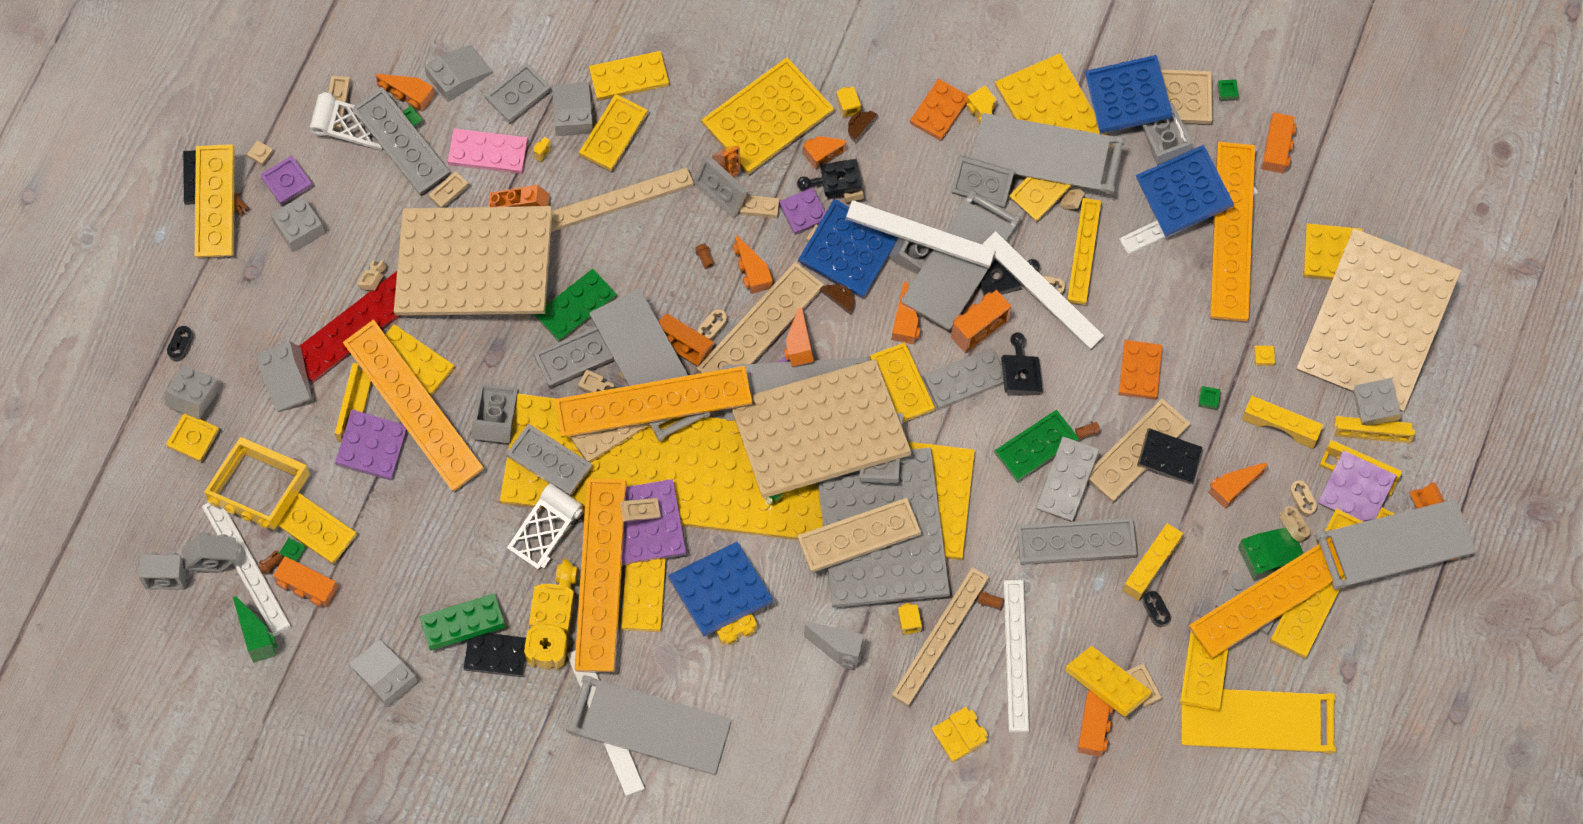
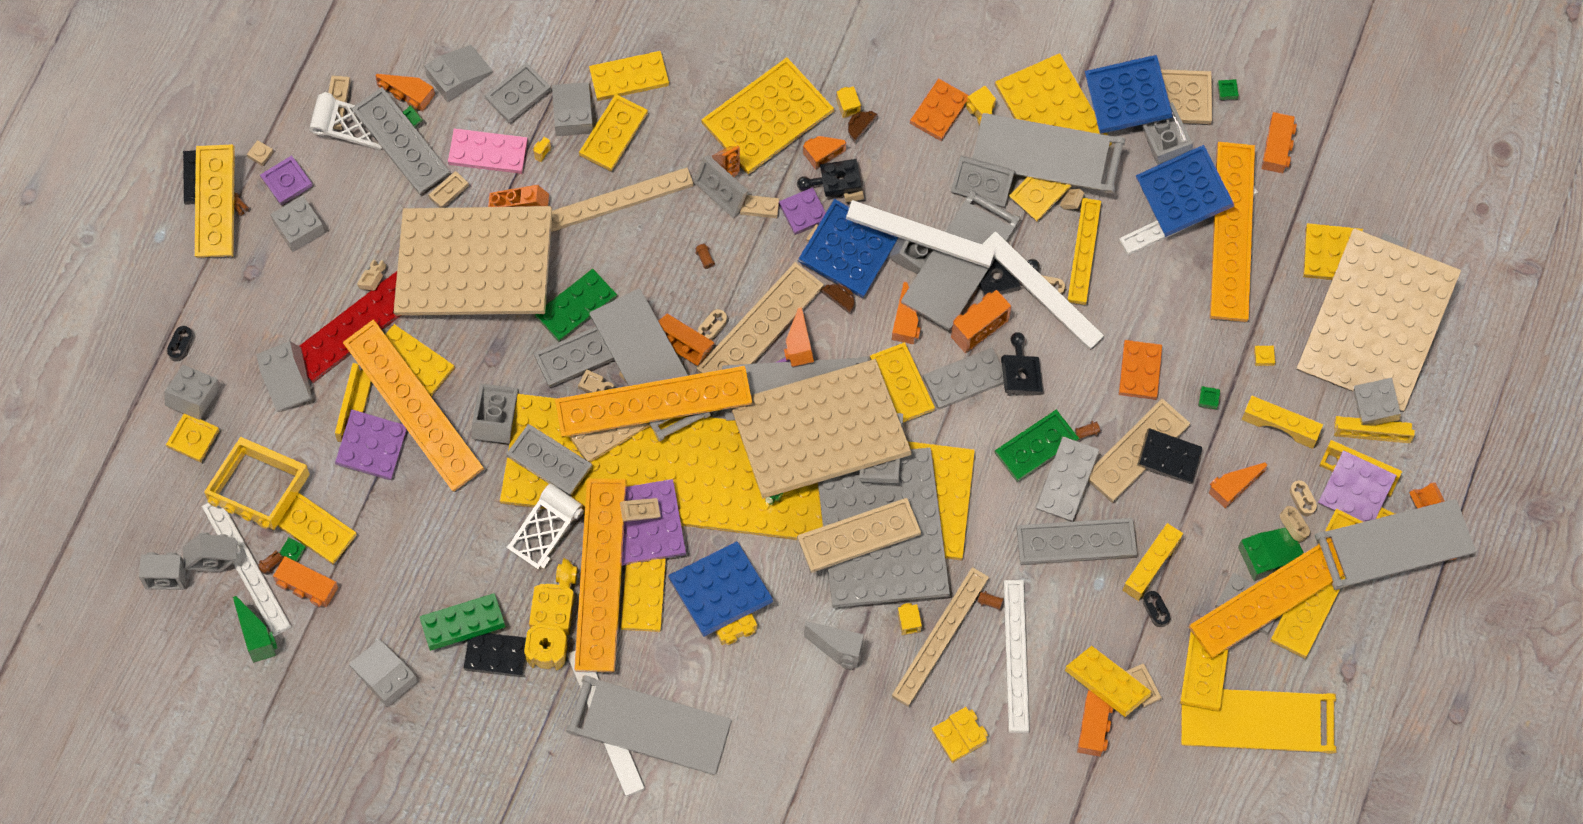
(756, 271): orange slope -> none

